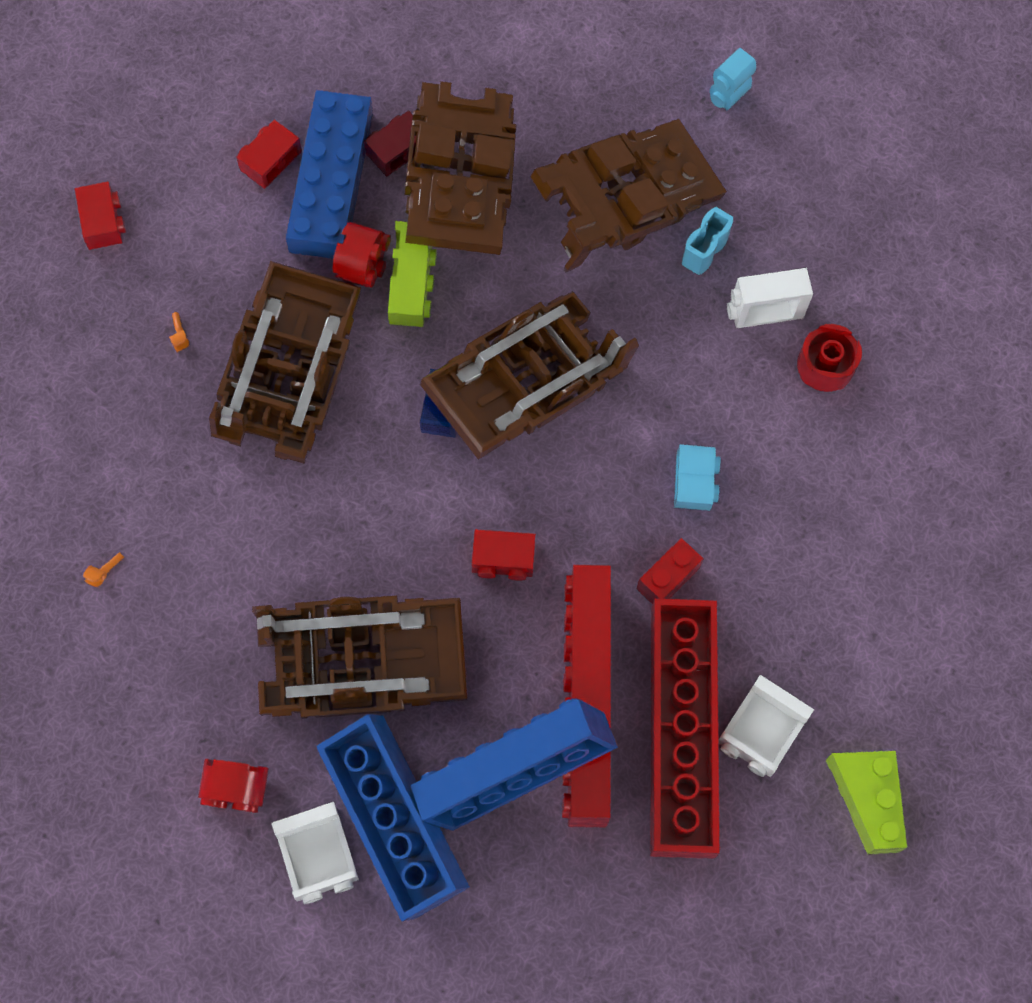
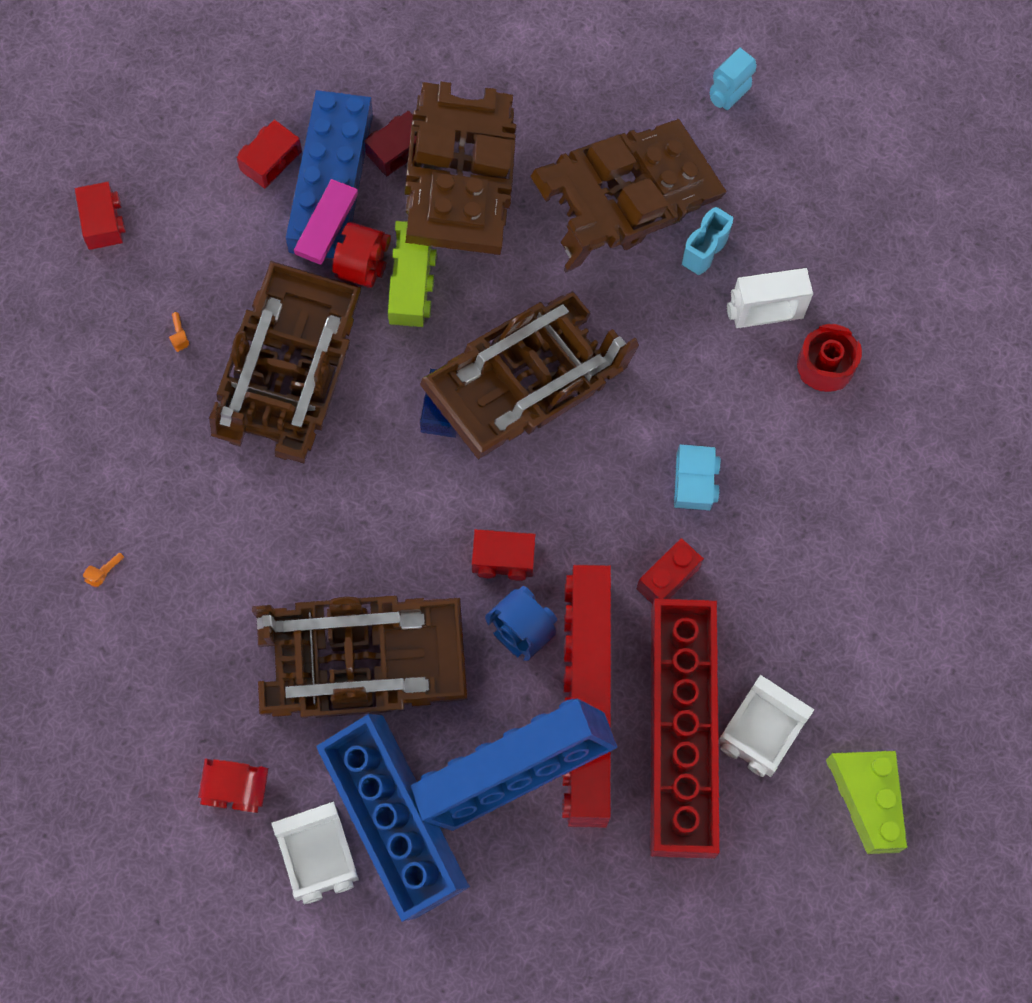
(326, 221): none -> dark pink tile
(522, 623): none -> blue brick

